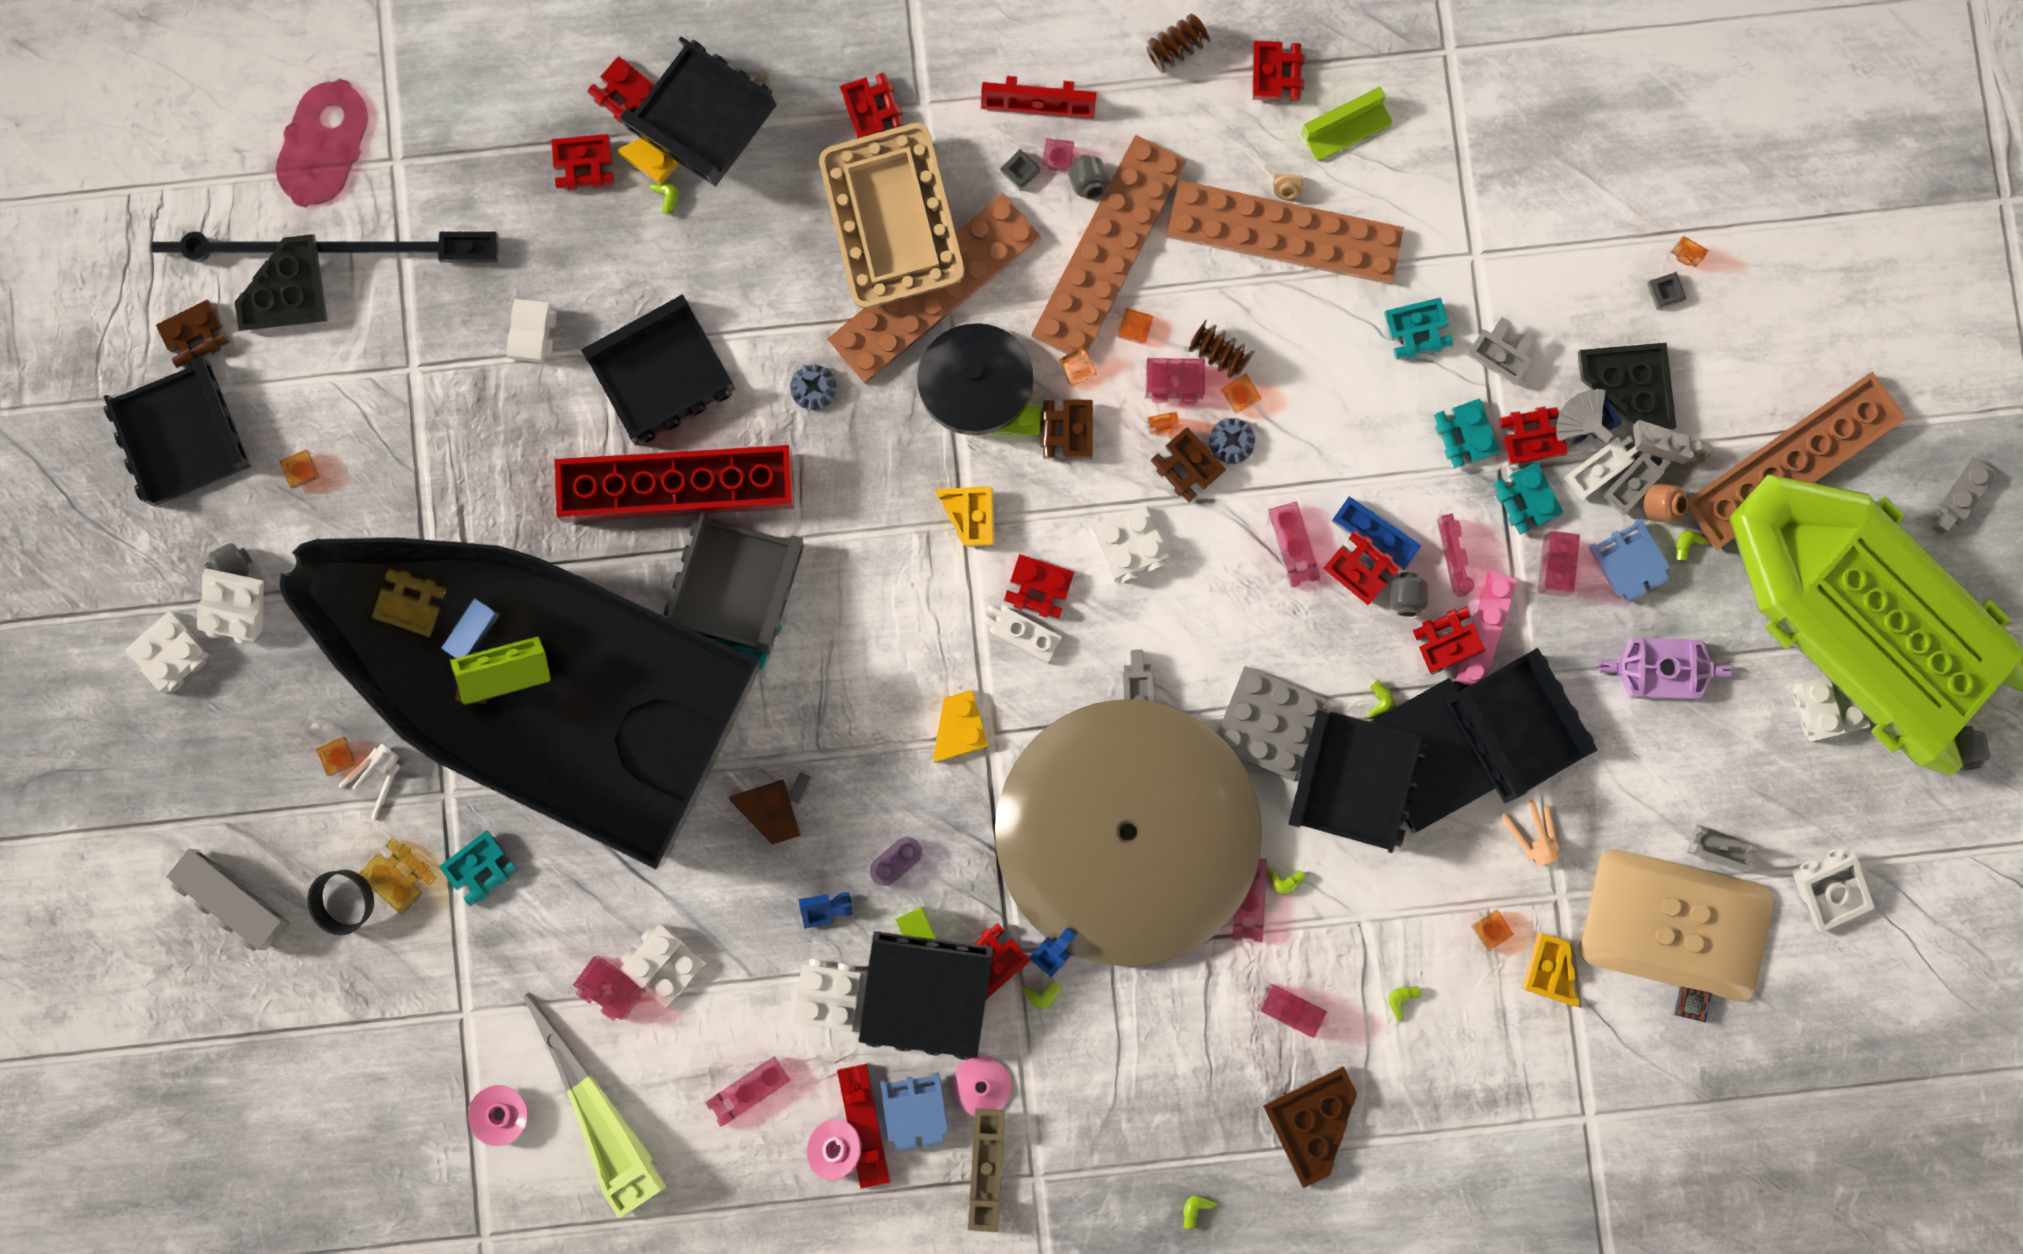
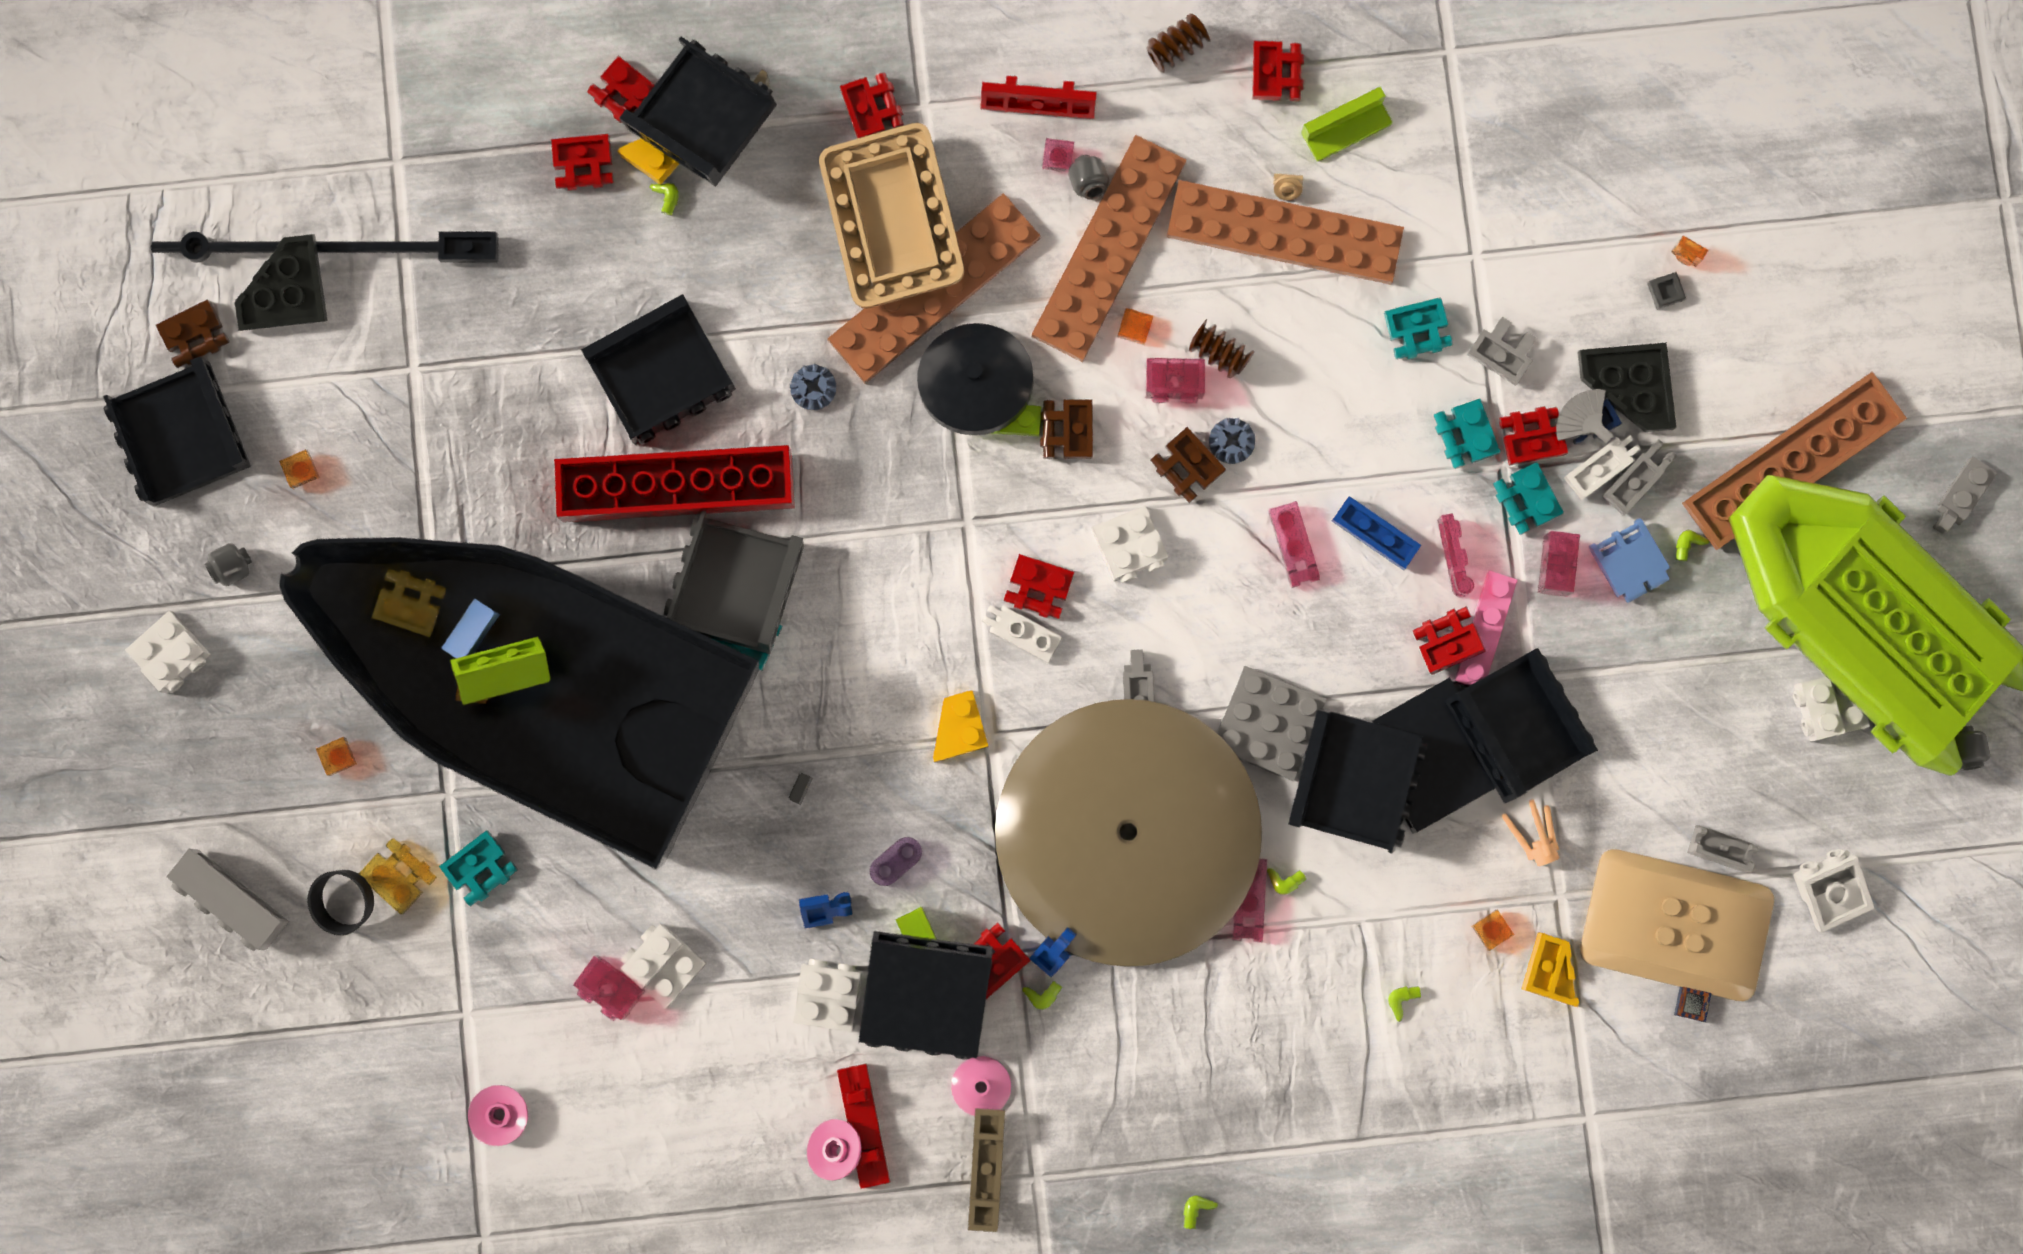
(230, 606): white plate -> none
(319, 158): clear pink piece -> none
(381, 760): white plant -> none
(530, 331): white brick -> none
(616, 1152): yellowish green plate -> none
(749, 1090): clear pink plate -> none
(769, 811): reddish brown wing -> none
(914, 1112): medium blue plate -> none
(971, 513): yellow wing -> none
(1020, 169): dark grey tile -> none
(1077, 366): clear orange plate -> none
(1163, 424): clear orange plate -> none
(1241, 393): clear orange plate -> none
(1292, 1010): clear pink brick -> none
(1313, 1123): reddish brown plate -> none
(1355, 573): red plate -> none
(1386, 699): lime animal -> none
(1408, 594): dark grey head -> none
(1642, 674): lavender plate -> none
(1665, 503): nougat head -> none
(1669, 444): light grey hinge -> none

